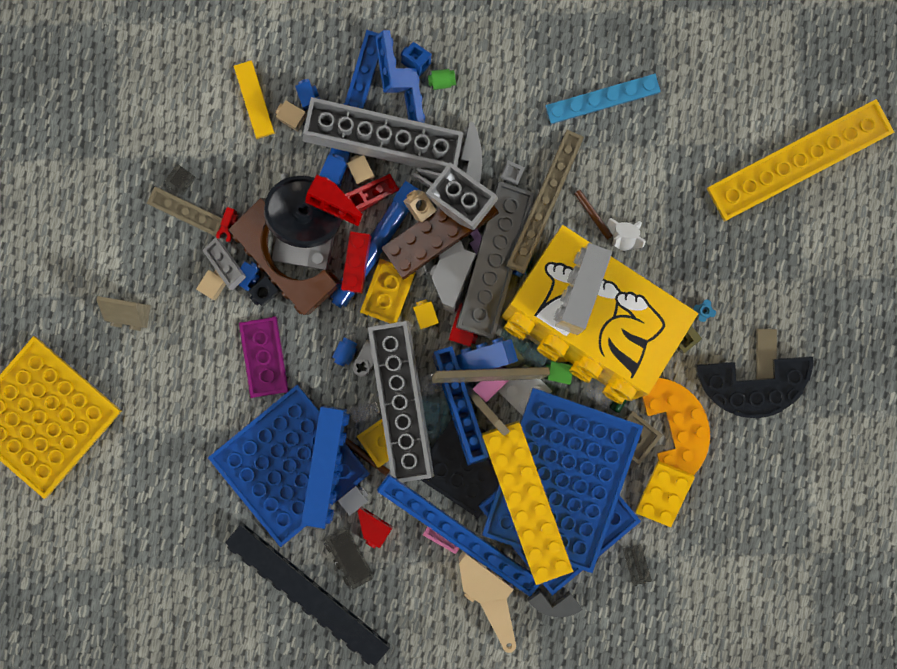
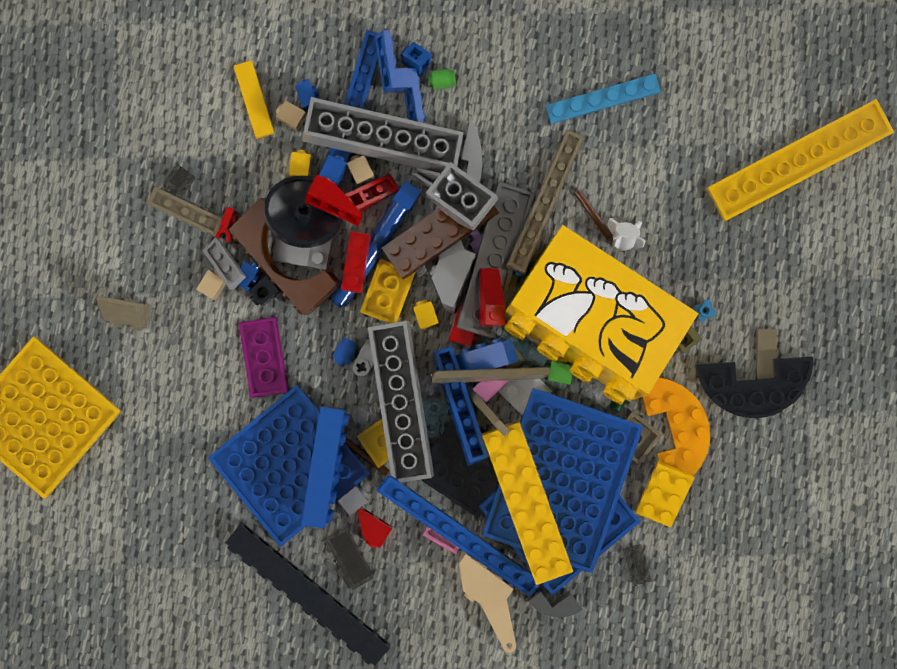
(300, 163): none -> yellow brick
(426, 208): tan brick -> none
(491, 298): none -> red slope
(512, 172): light grey tile -> none
(583, 288): light grey brick -> none

